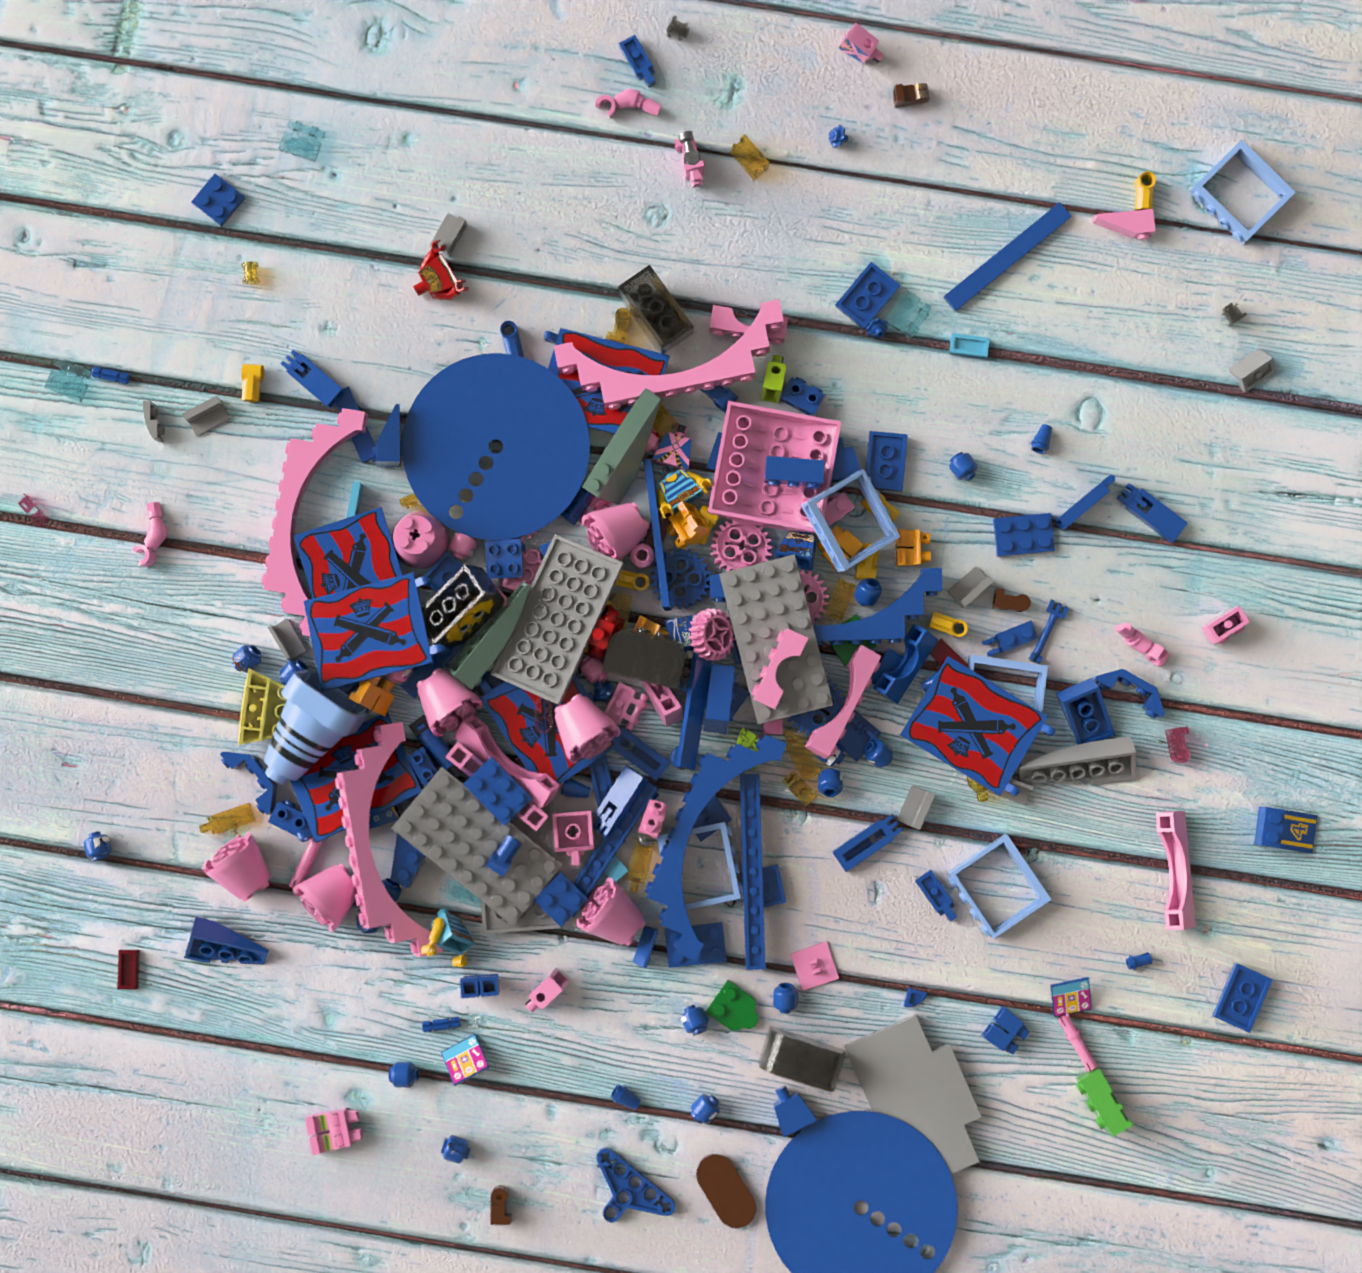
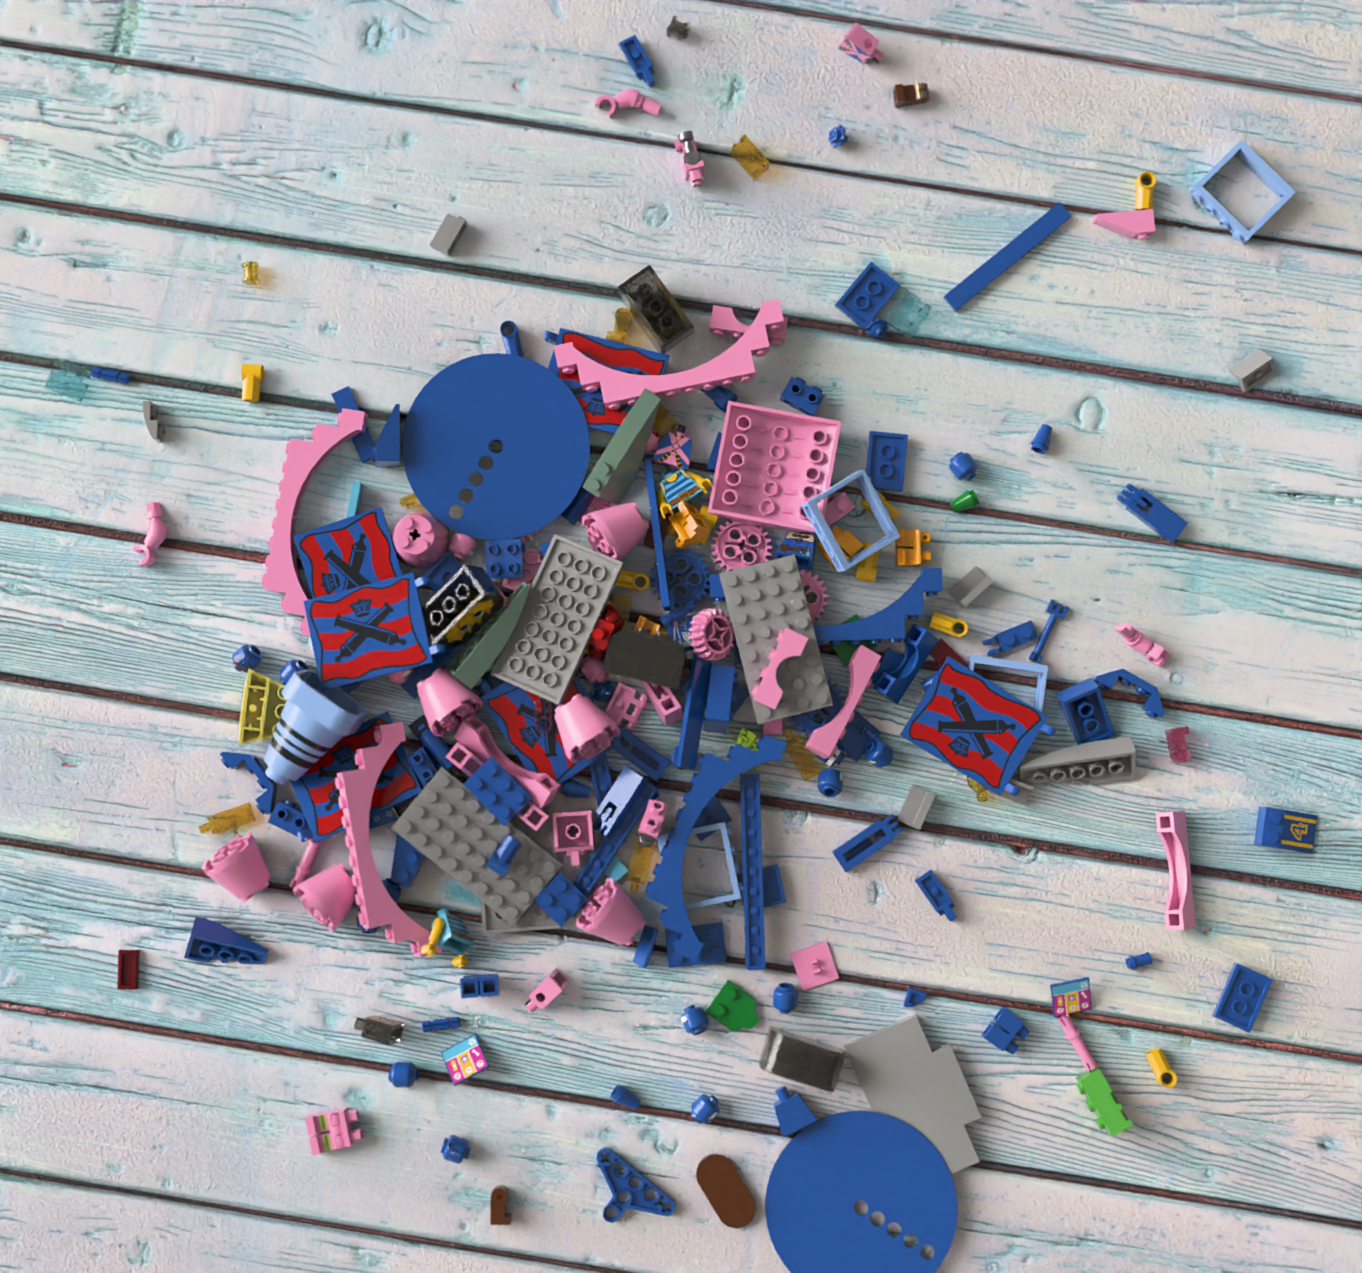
(30, 504): clear pink piece -> none
(97, 846): blue head -> none
(206, 416): light grey panel -> none
(218, 199): blue plate -> none
(287, 639): light grey panel -> none
(301, 146): clear light blue plate -> none
(315, 381): blue hinge -> none
(373, 697): light orange hips -> none
(380, 1029): none -> clear smoke torso
(438, 276): red torso -> none
(640, 549): bright pink head -> none
(678, 613): none -> blue axle
(773, 380): lime torso -> none
(794, 472): blue brick -> none
(799, 788): clear yellow leg -> none
(839, 600): clear yellow hinge -> none
(845, 462): blue torso -> none
(868, 592): blue head -> none
(965, 501): none -> green cone
(969, 345): medium azure tile -> none
(1010, 603): reddish brown leg -> none
(1023, 534): blue plate -> none
(1026, 871): light blue window -> none
(1085, 503): blue hinge -> none
(1160, 1066): none -> yellow piece
(1226, 624): bright pink brick -> none
(1233, 313): clear smoke brick -> none

